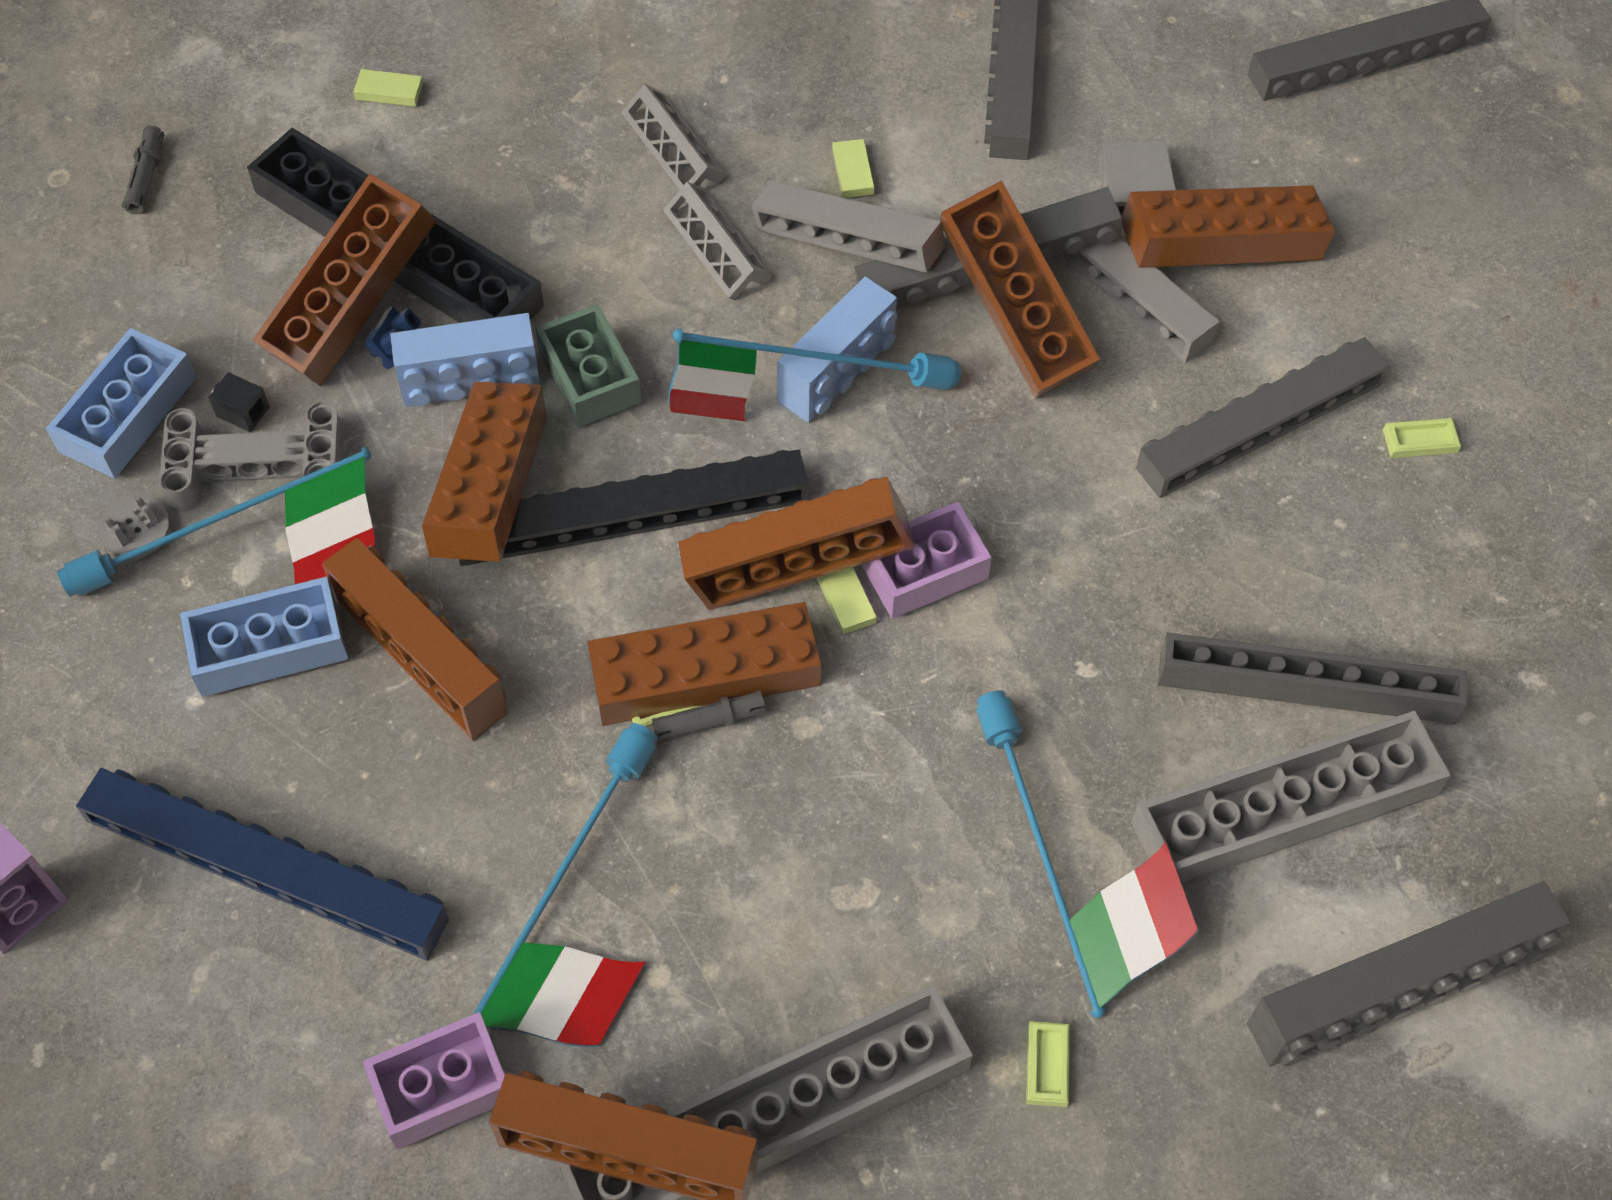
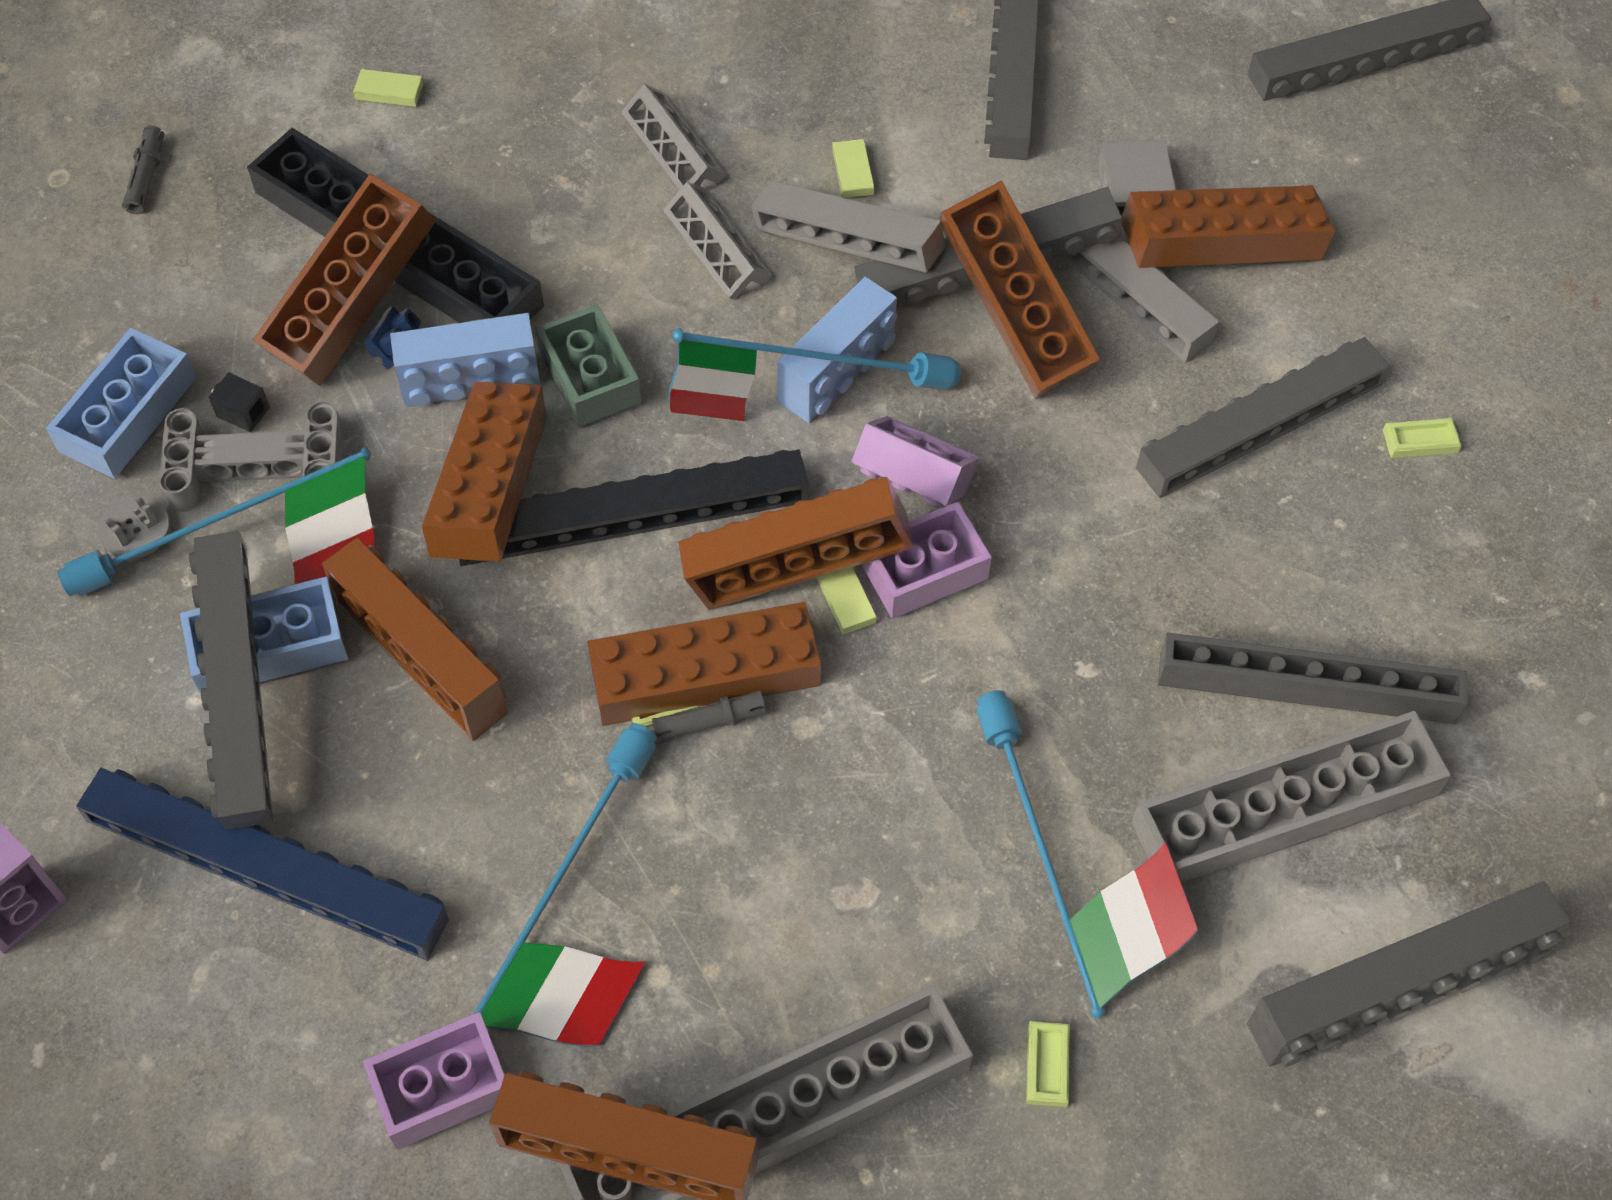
(232, 682): none -> dark grey brick
(915, 461): none -> lavender brick

